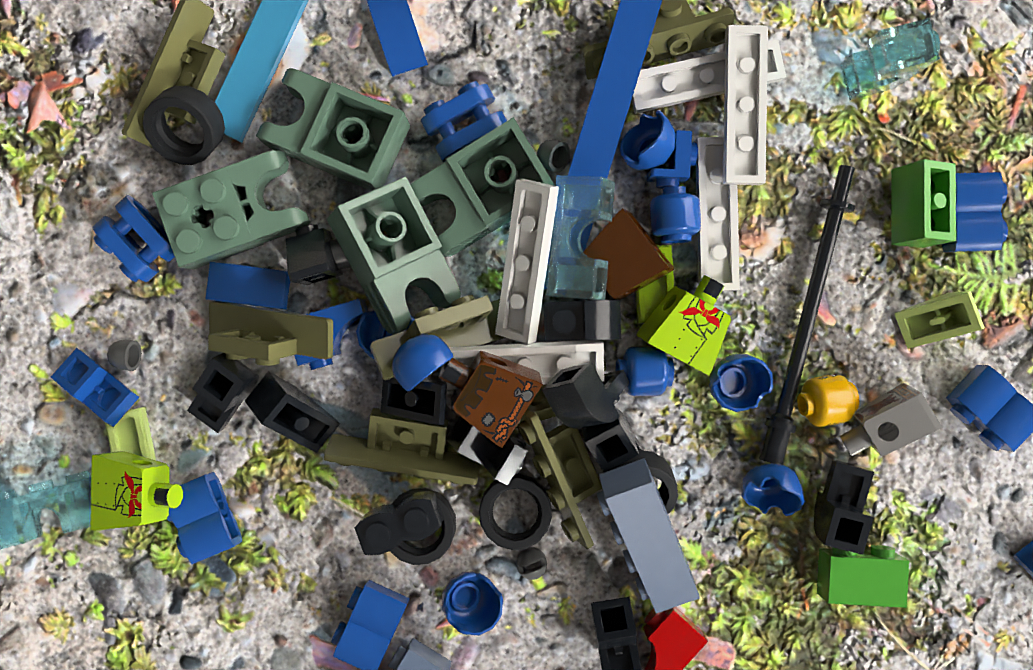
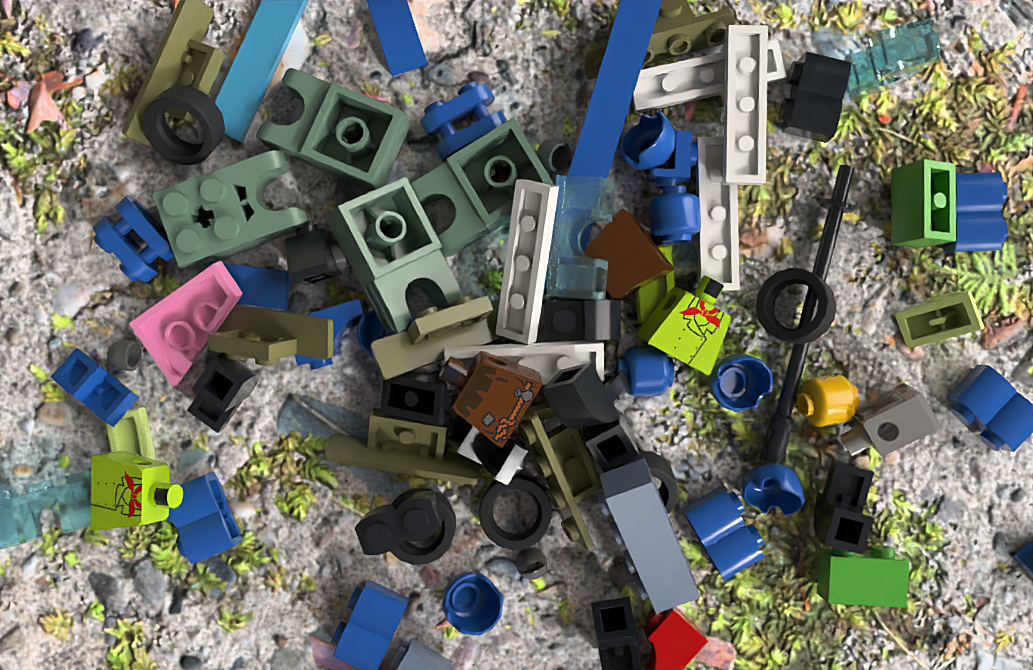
(179, 325): none -> bright pink wing
(291, 412): black slope -> none
(419, 359): blue hair -> none
(723, 532): none -> blue brick
(771, 289): none -> black tyre
(815, 97): none -> black brick

